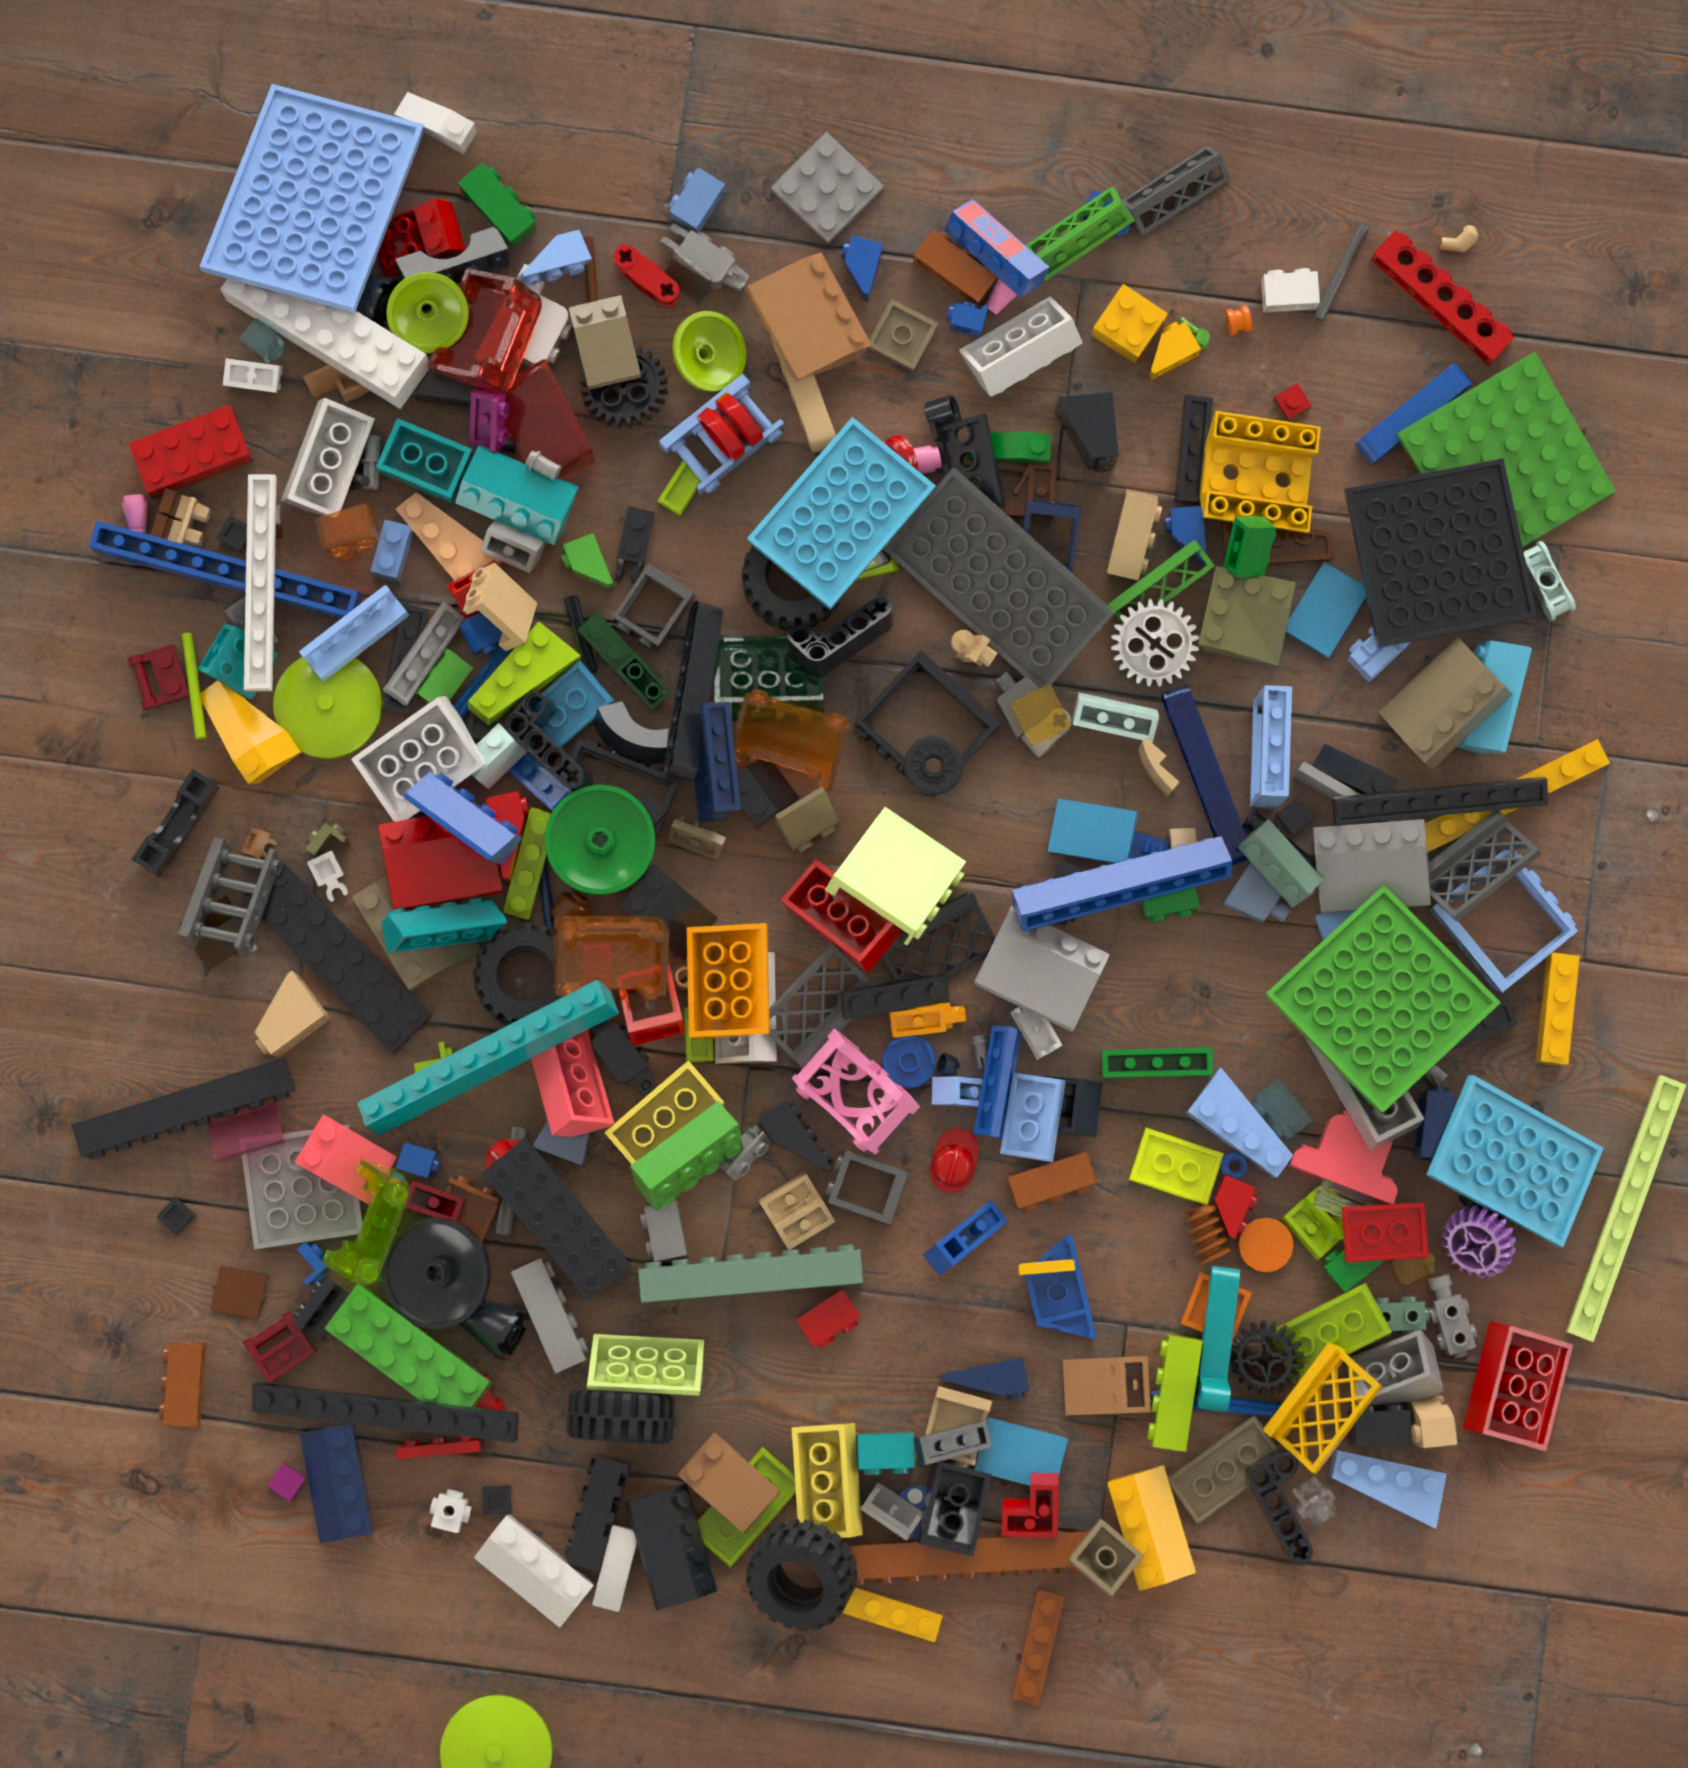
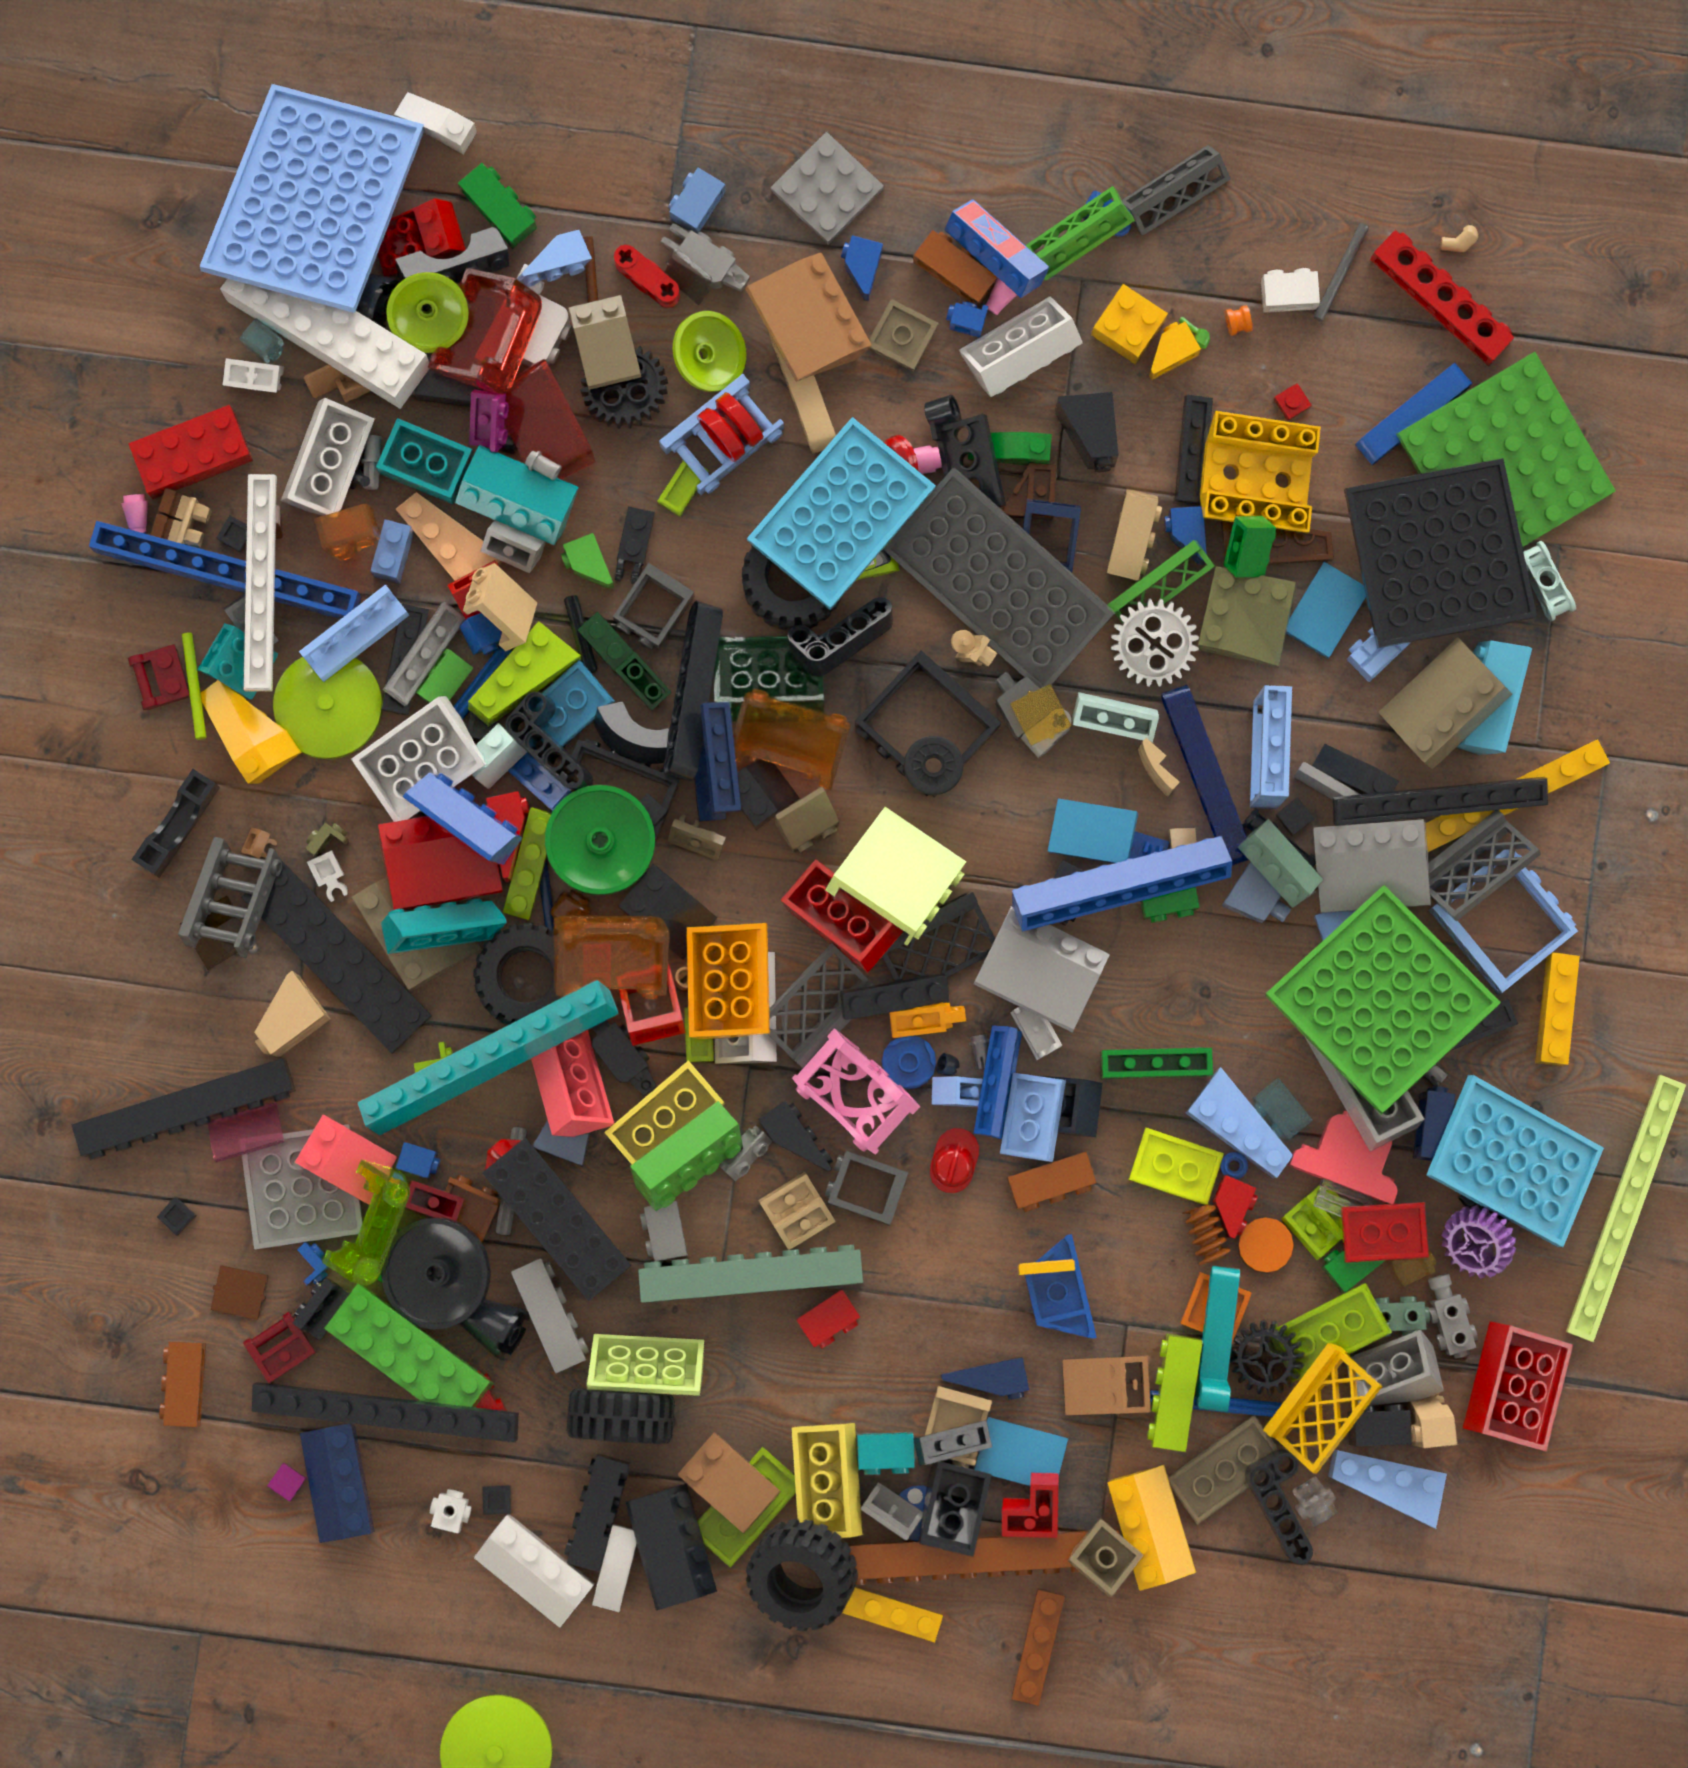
(438, 1446): red plate -> none
(965, 1238): blue slope -> none

